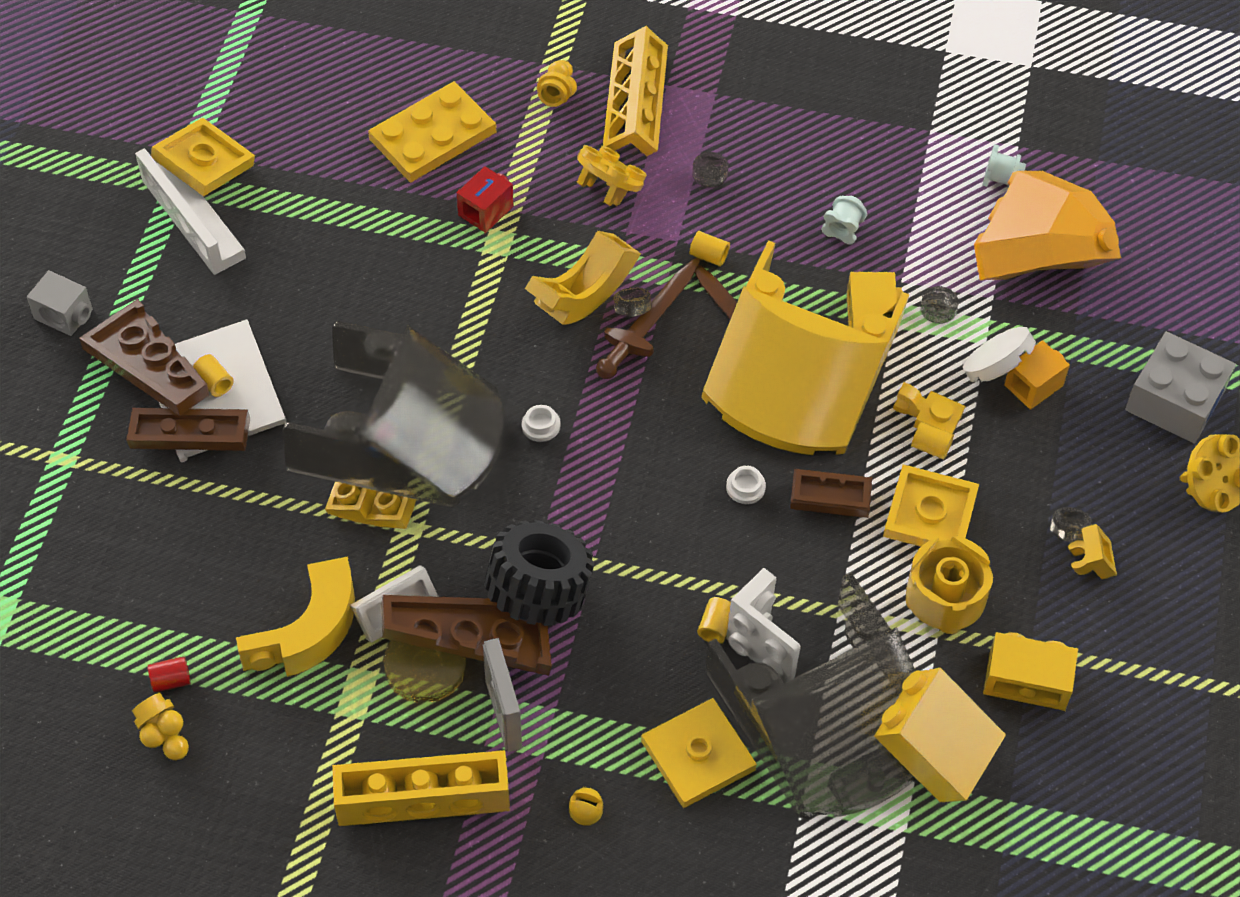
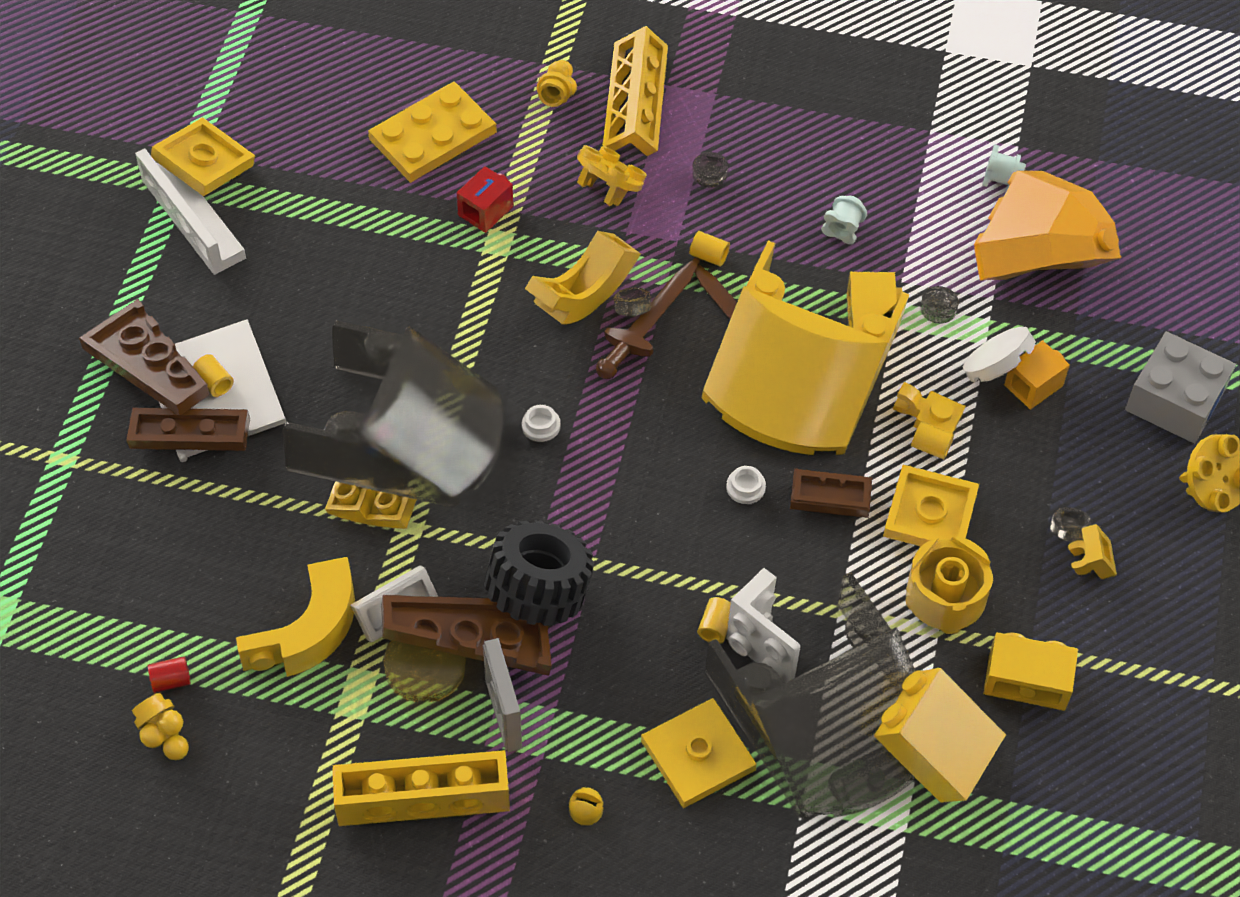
(60, 303): light grey brick -> none

